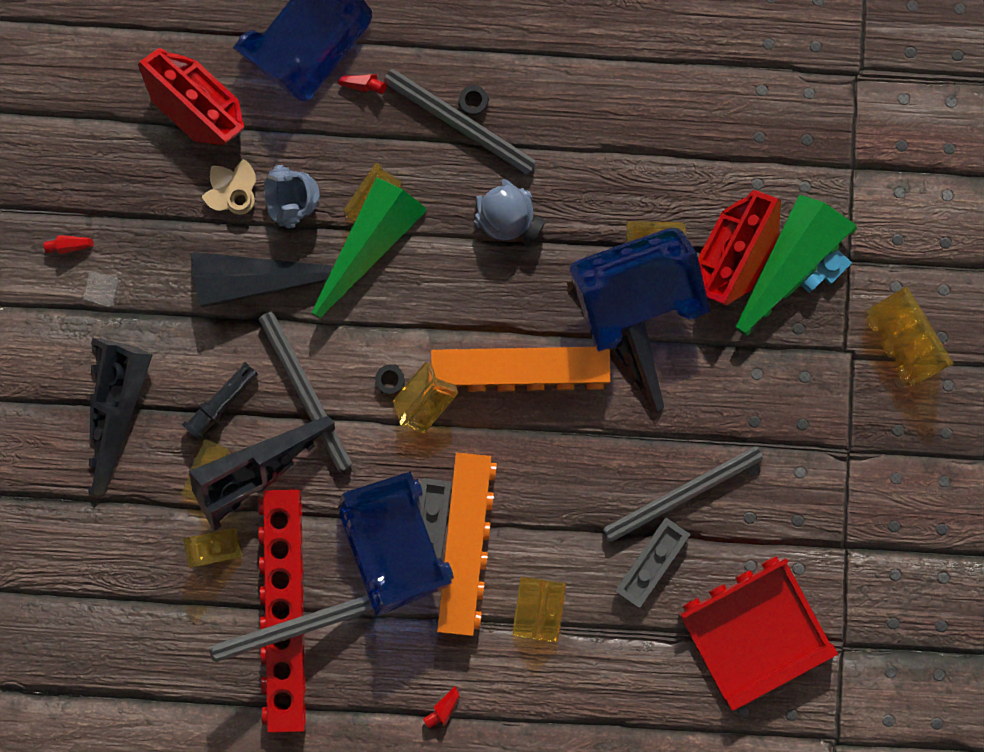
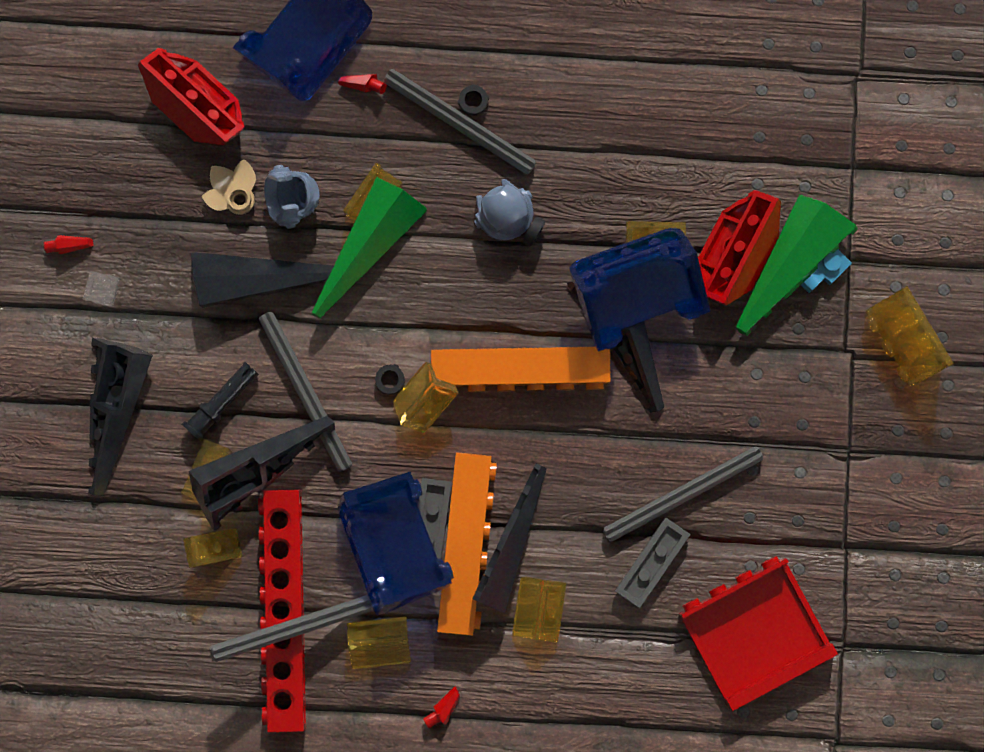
(378, 642): none -> clear yellow panel
(502, 569): none -> black wedge

